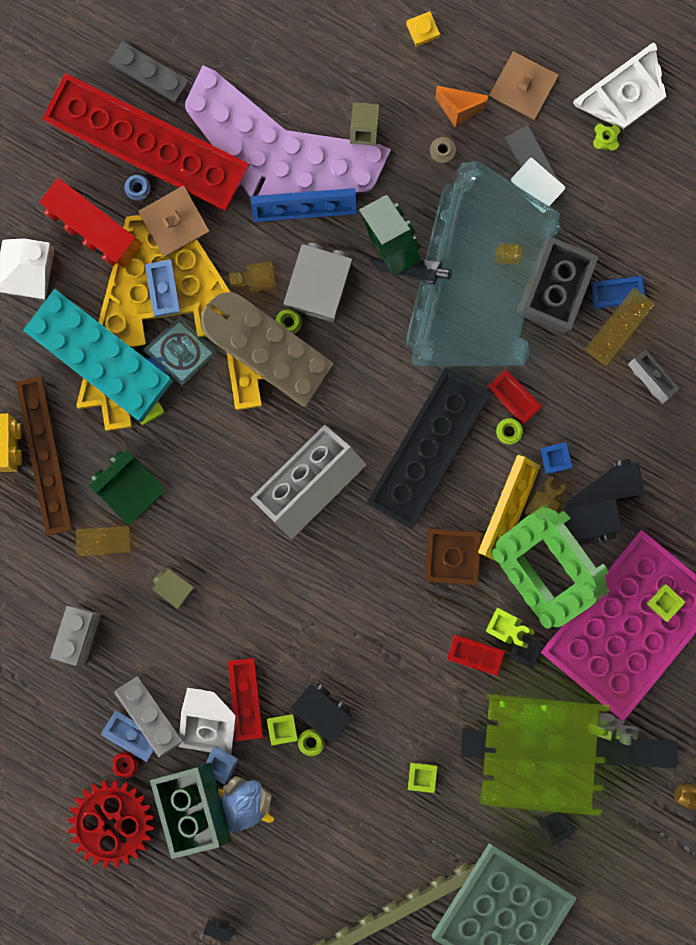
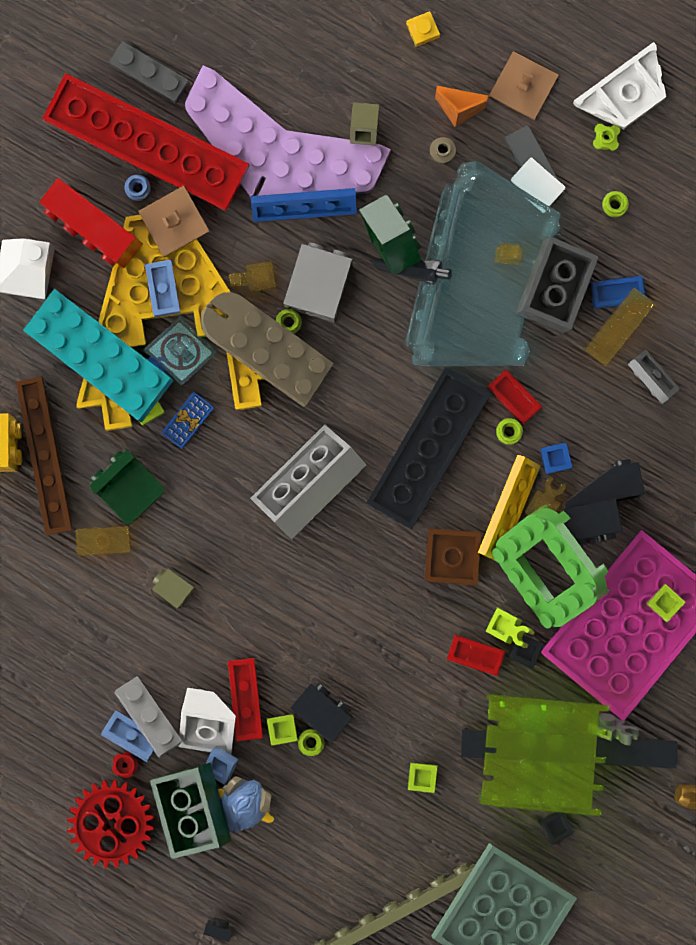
(75, 636): light grey brick -> none
(187, 420): none -> tile
(620, 198): none -> lime plate

